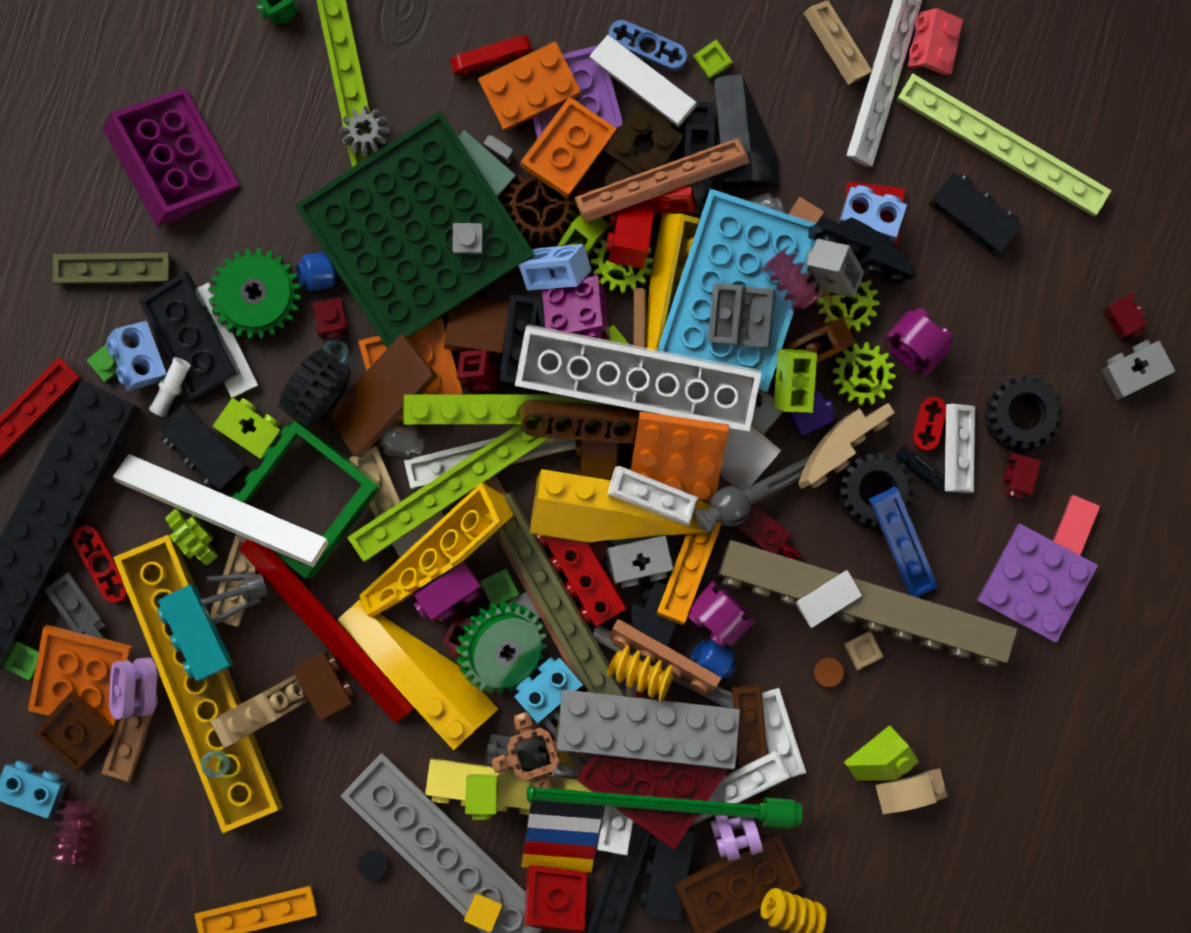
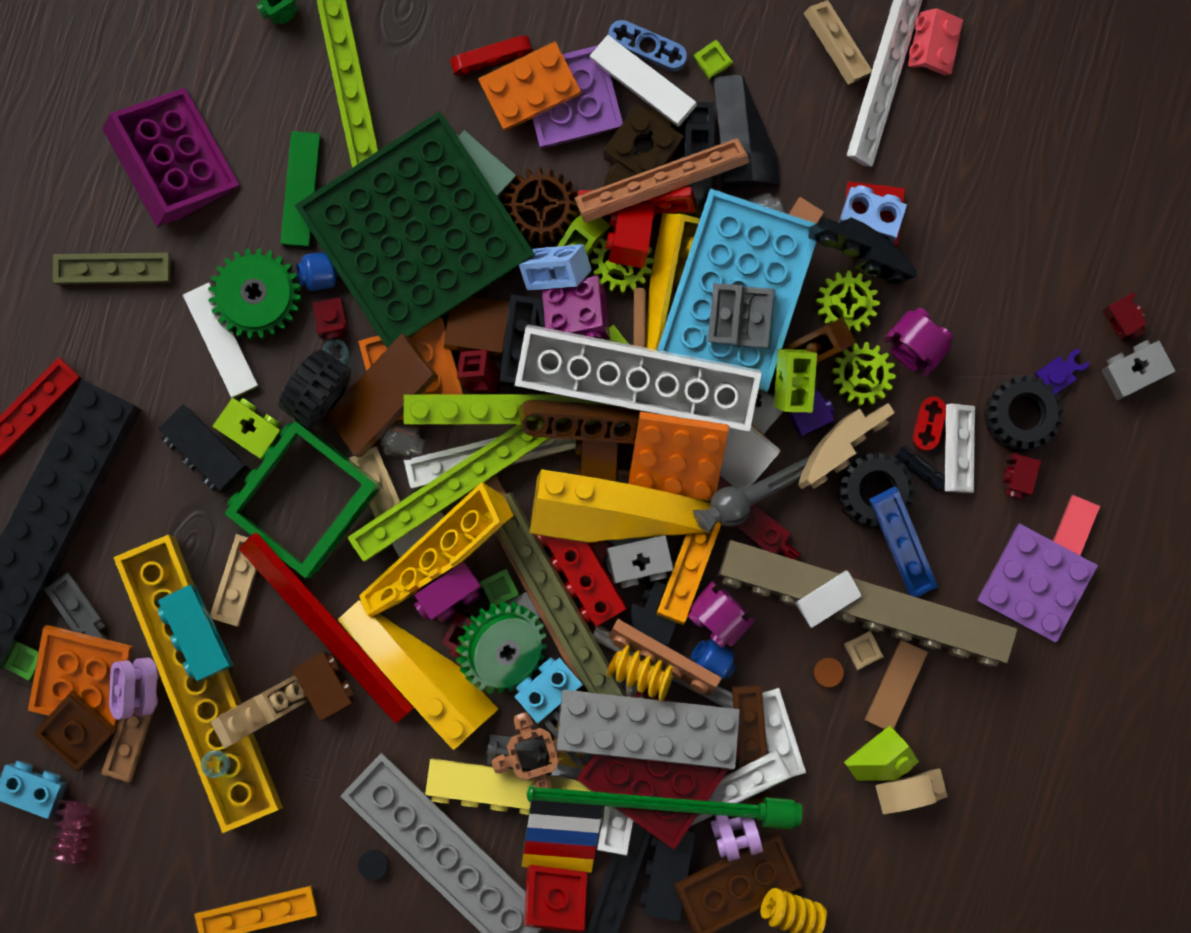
(83, 549): red beam -> none
(103, 364): bright green plate -> none
(143, 355): light blue brick -> none
(170, 387): white pin -> none
(189, 334): black tile -> none
(191, 537): lime gear -> none
(221, 510): white tile -> none
(252, 588): dark grey plant -> none
(299, 184): none -> green tile
(363, 121): light grey gear -> none
(468, 238): light grey plate -> none
(482, 795): lime brick -> none
(483, 912): yellow tile -> none
(499, 149): light grey tile -> none
(568, 147): orange plate -> none
(652, 496): white tile -> none
(792, 280): clear pink piece -> none
(835, 267): light grey brick -> none
(896, 685): none -> medium nougat tile
(975, 213): black brick -> none
(1003, 145): yellowish green plate -> none
(1060, 373): none -> dark purple plate

